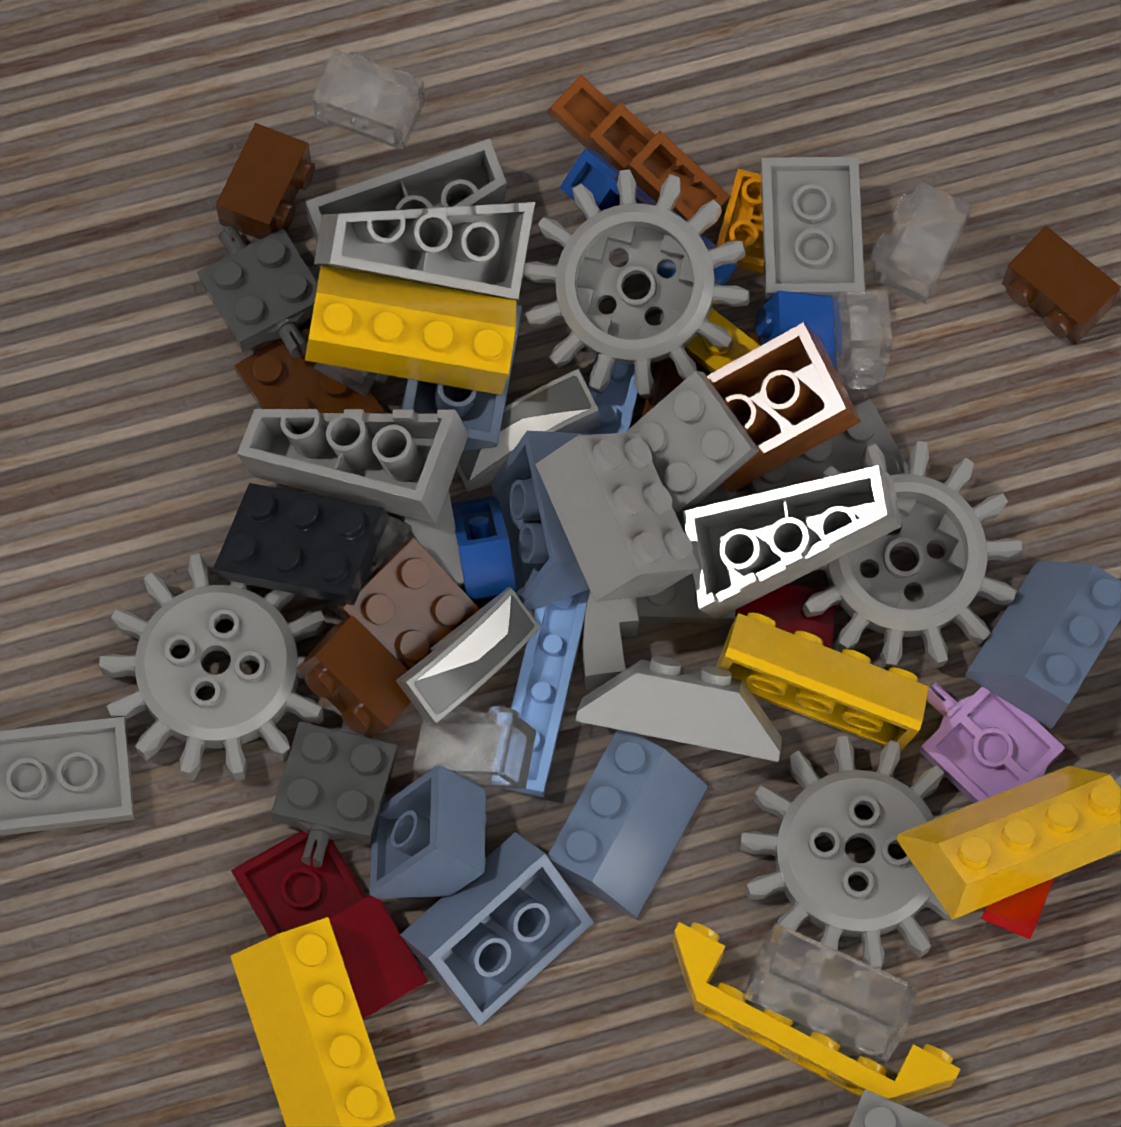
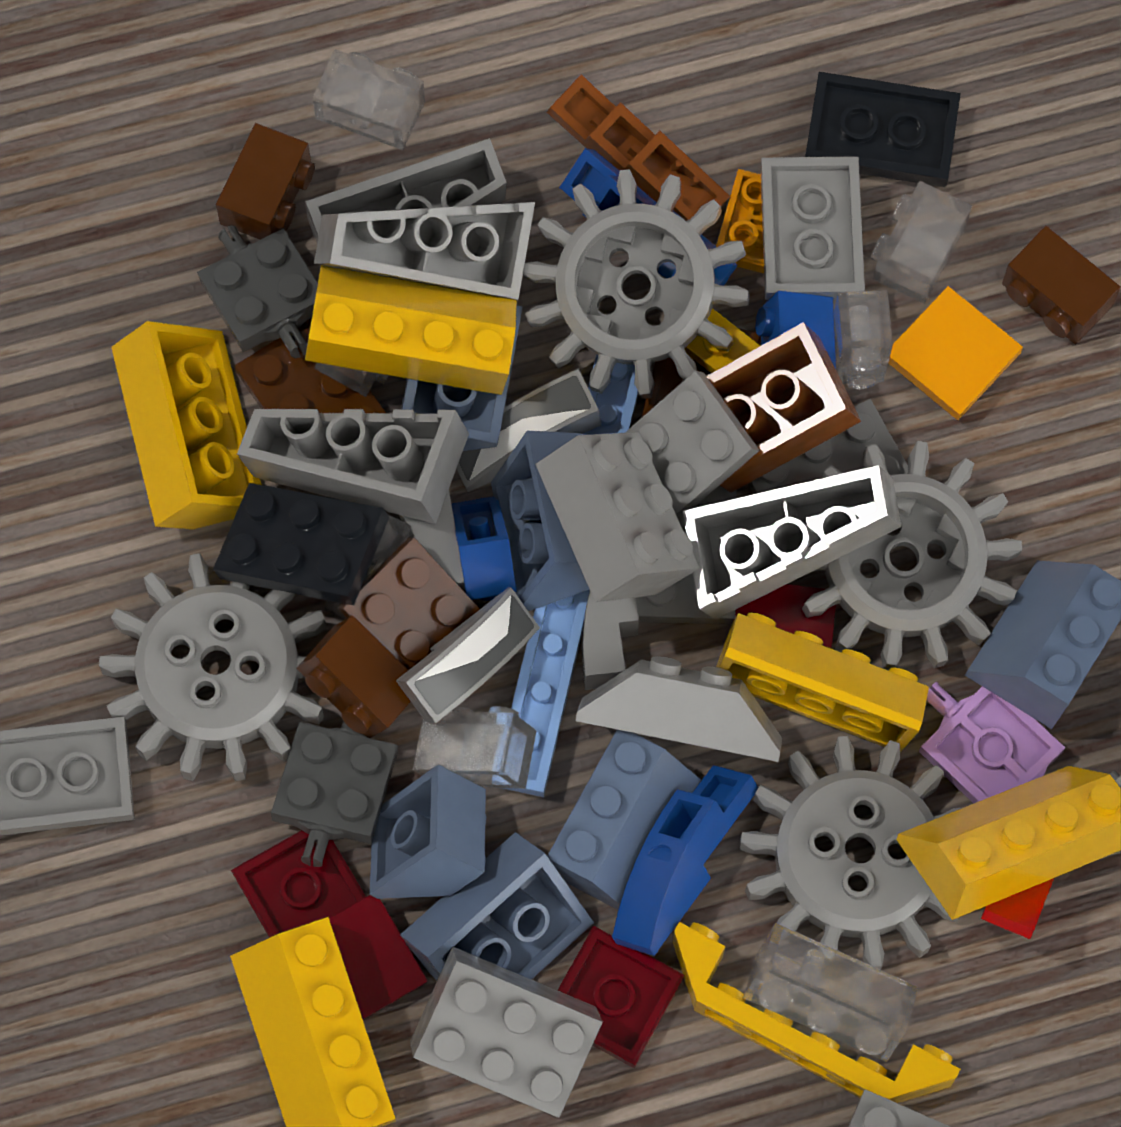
(184, 422): none -> yellow slope
(505, 1032): none -> light grey brick
(627, 991): none -> dark red tile
(672, 860): none -> blue slope
(888, 125): none -> black plate
(953, 353): none -> light orange tile

